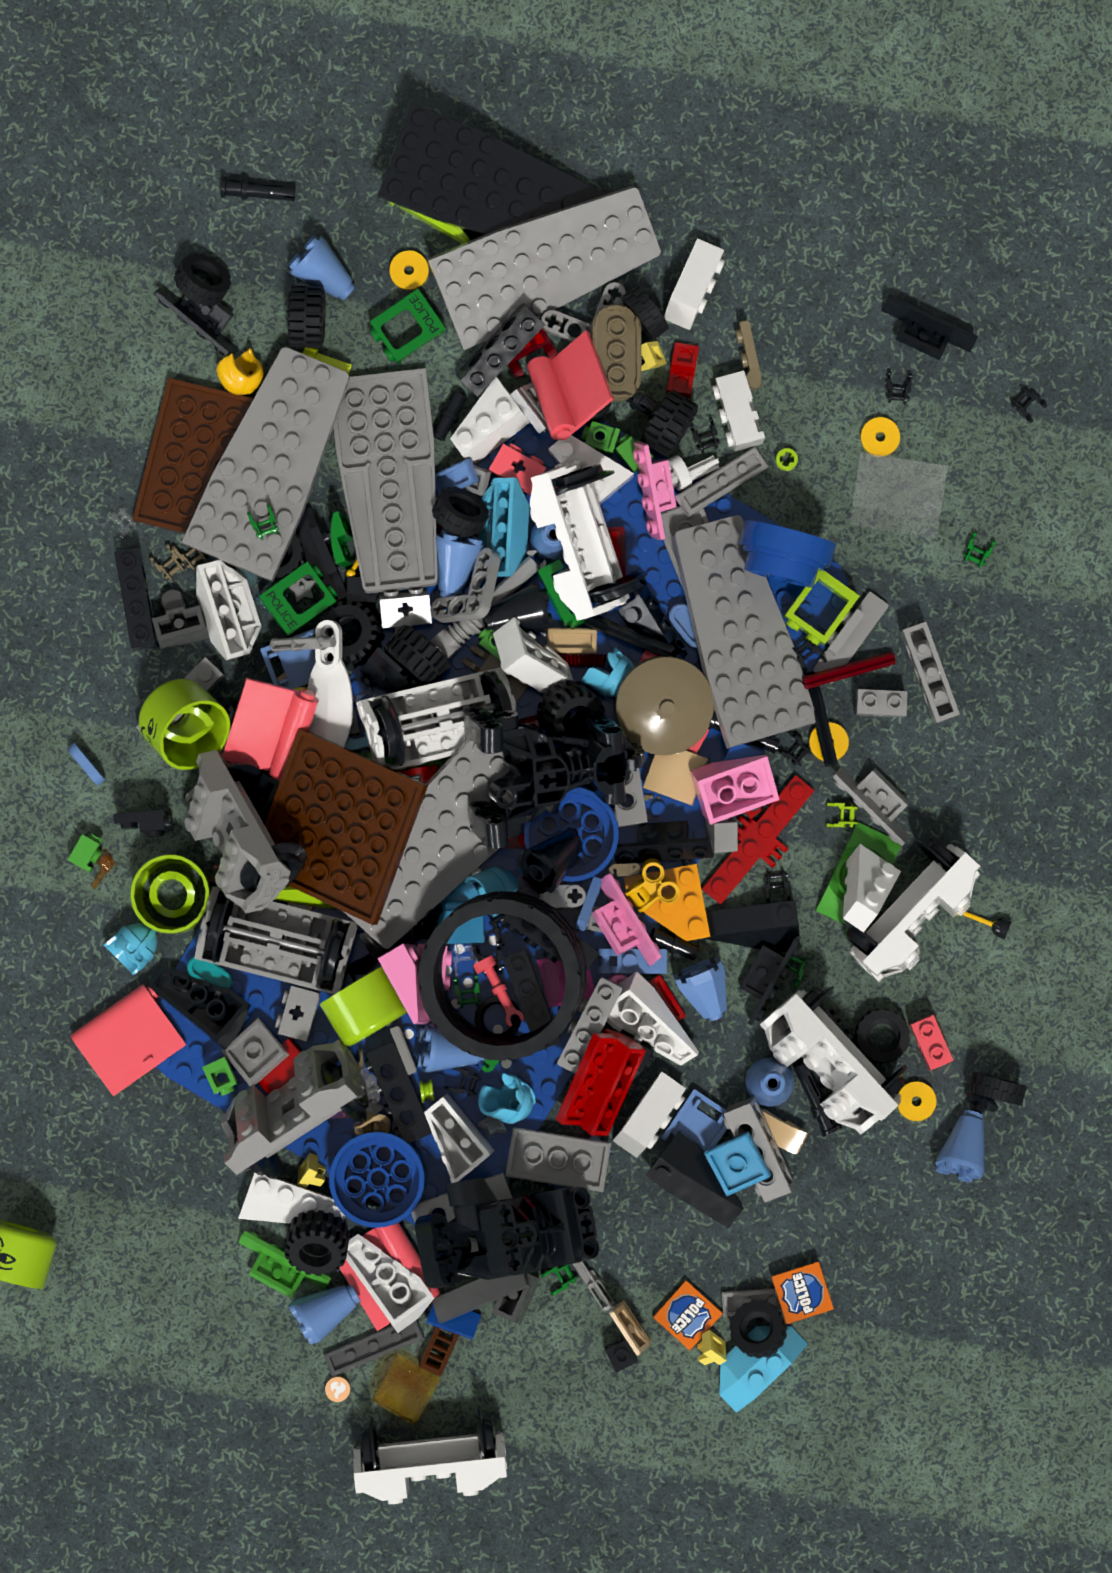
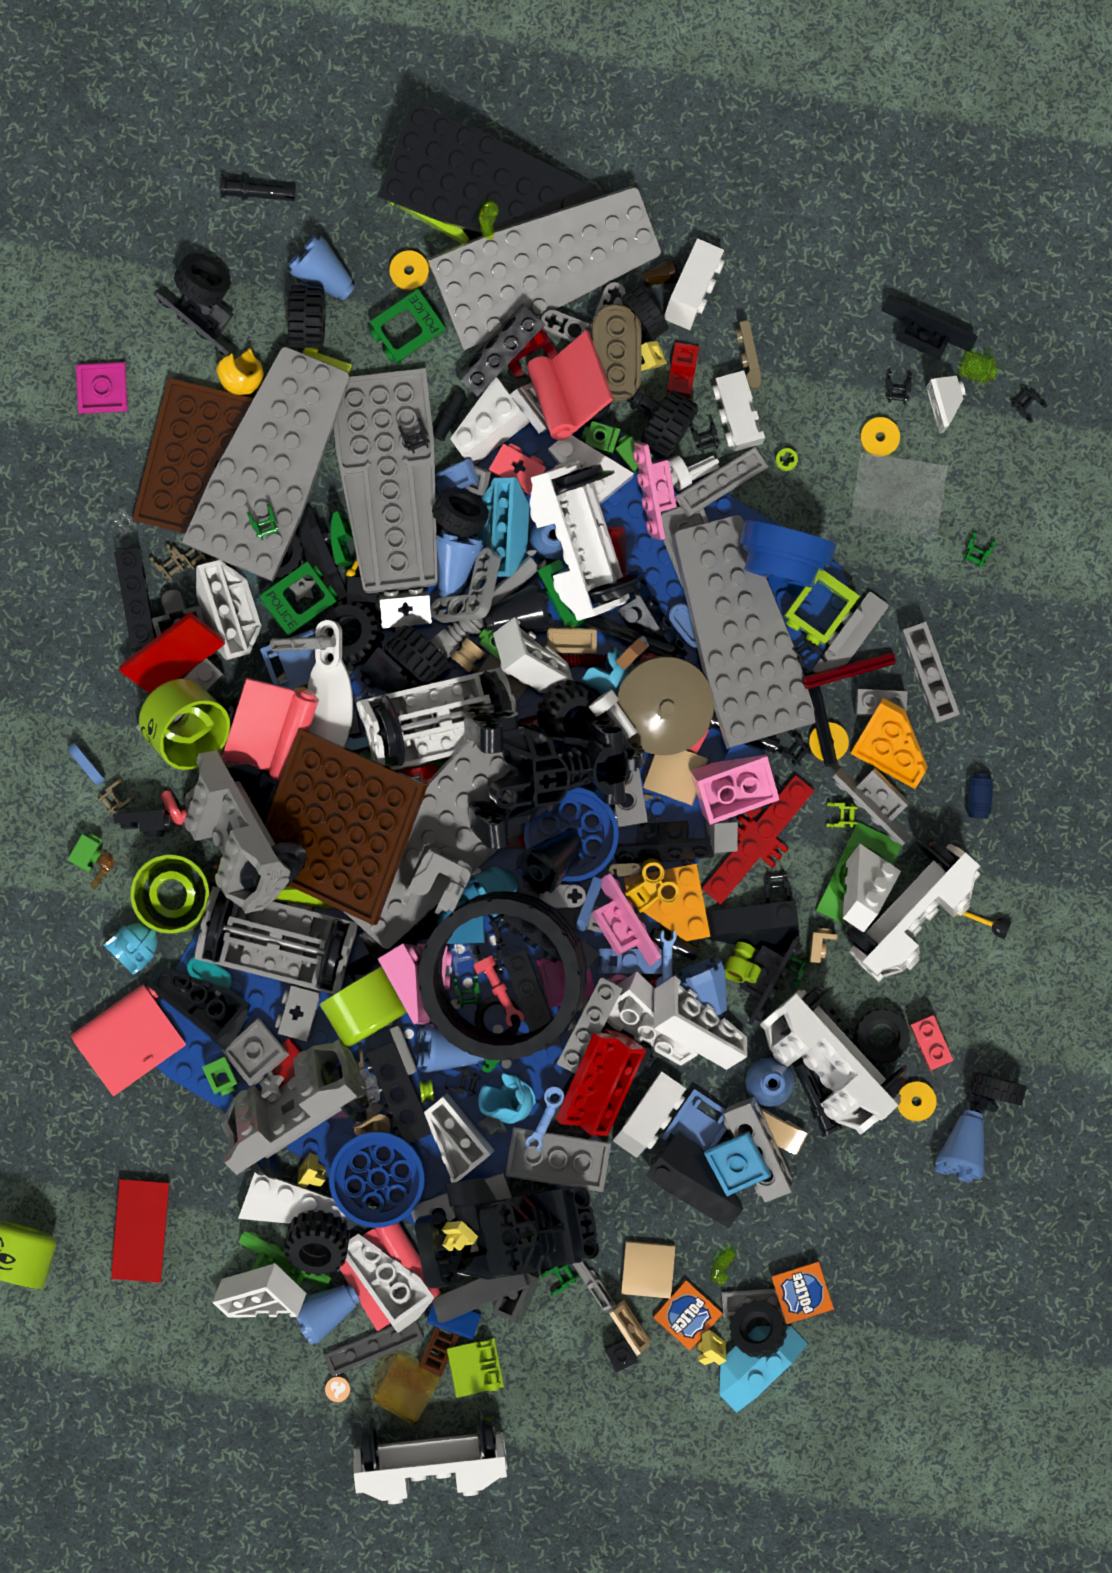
(102, 387): none -> dark pink tile
(109, 790): none -> dark tan piece
(140, 1230): none -> red tile
(172, 653): none -> red tile
(172, 807): none -> coral arm
(259, 1291): none -> white wedge
(270, 1084): none -> light grey piece
(422, 433): none -> black piece
(438, 862): none -> light grey animal
(458, 1235): none -> light yellow tile
(467, 655): none -> tan wheel
(475, 1368): none -> lime hinge
(487, 217): none -> clear neon green arm
(547, 1116): none -> light blue brick
(608, 704): none -> white piece
(632, 652): none -> medium nougat piece
(648, 1269): none -> tan slope
(662, 273): none -> dark brown cone
(667, 957): none -> light blue brick
(697, 1026): none -> white wedge
(720, 1265): none -> clear neon green arm
(739, 968): none -> lime piece
(817, 948): none -> tan bracket
(891, 745): none -> light orange plate
(945, 398): none -> white slope
(978, 368): none -> clear neon green bracket
(980, 796): none -> dark blue head

